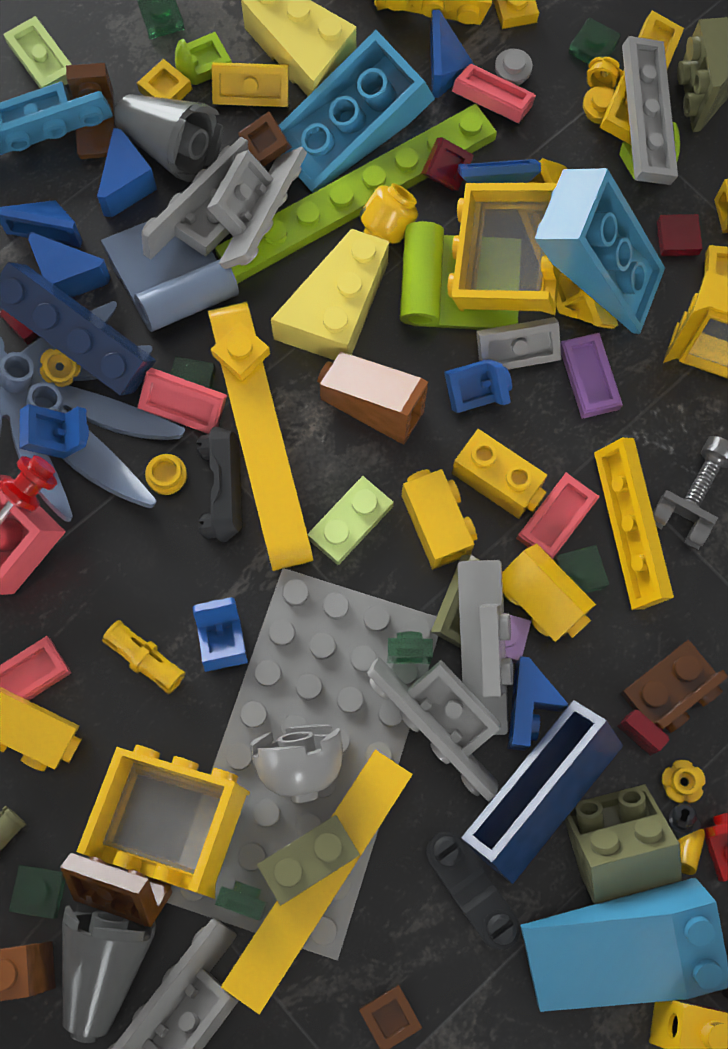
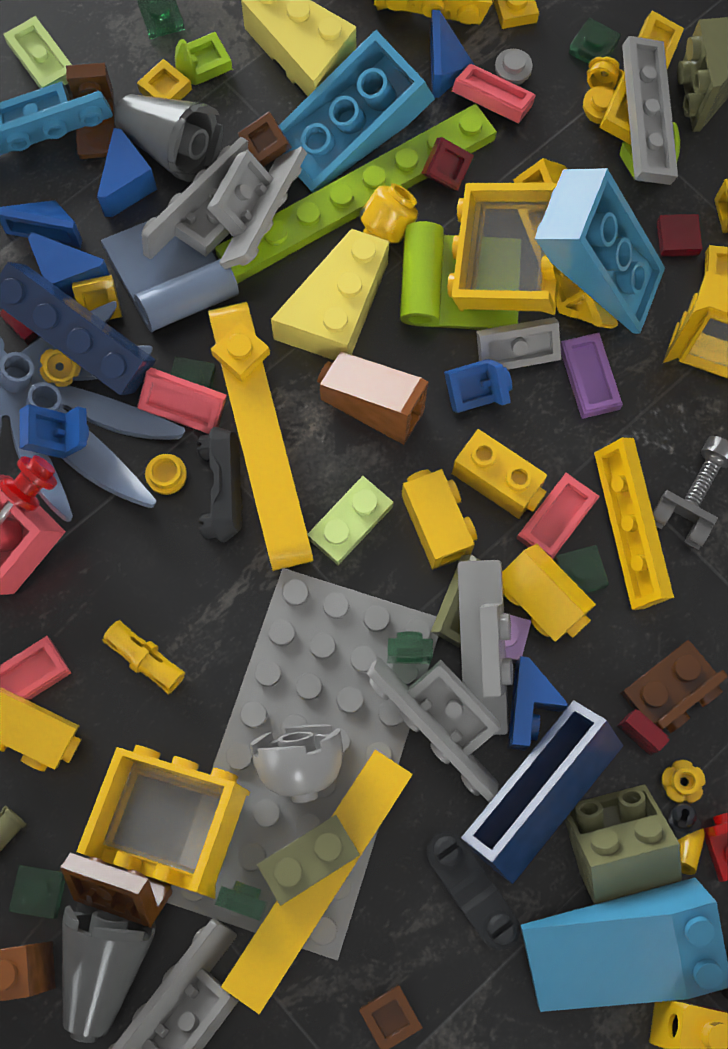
(96, 293): none -> yellow plate
(220, 634): blue bracket -> none
(250, 84): yellow plate -> none
(500, 172): blue slope -> none

